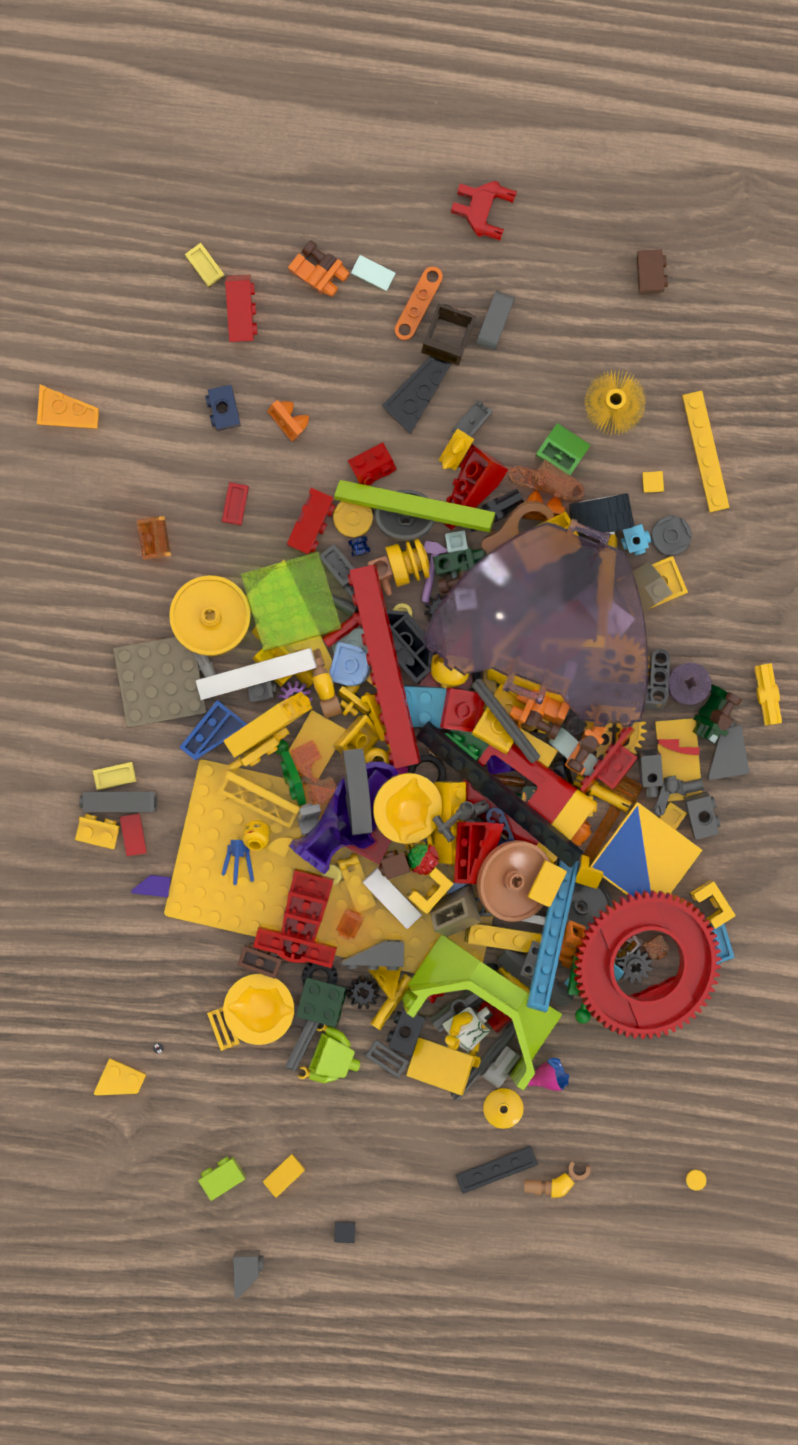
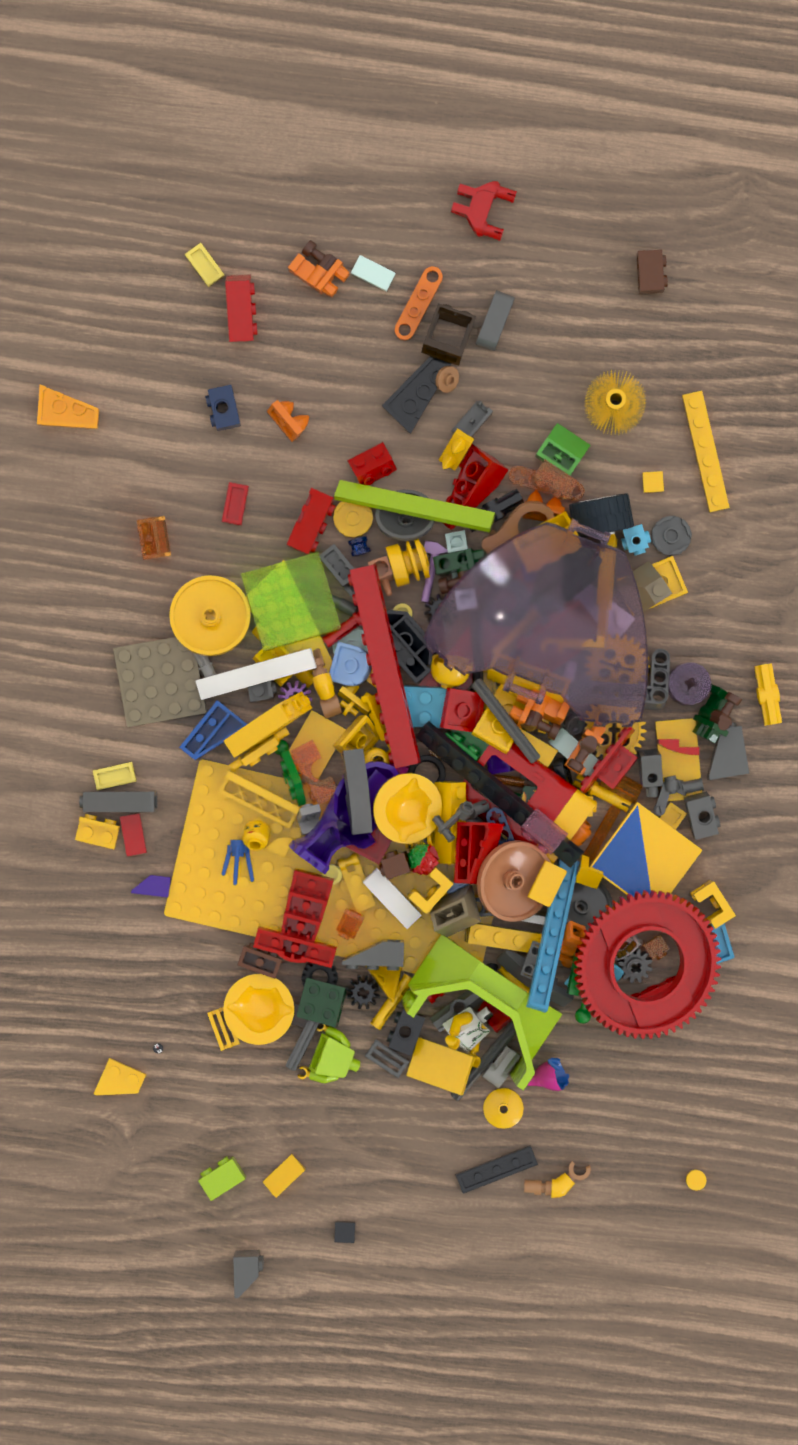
(447, 379): none -> medium nougat piece
(543, 832): none -> clear pink bracket

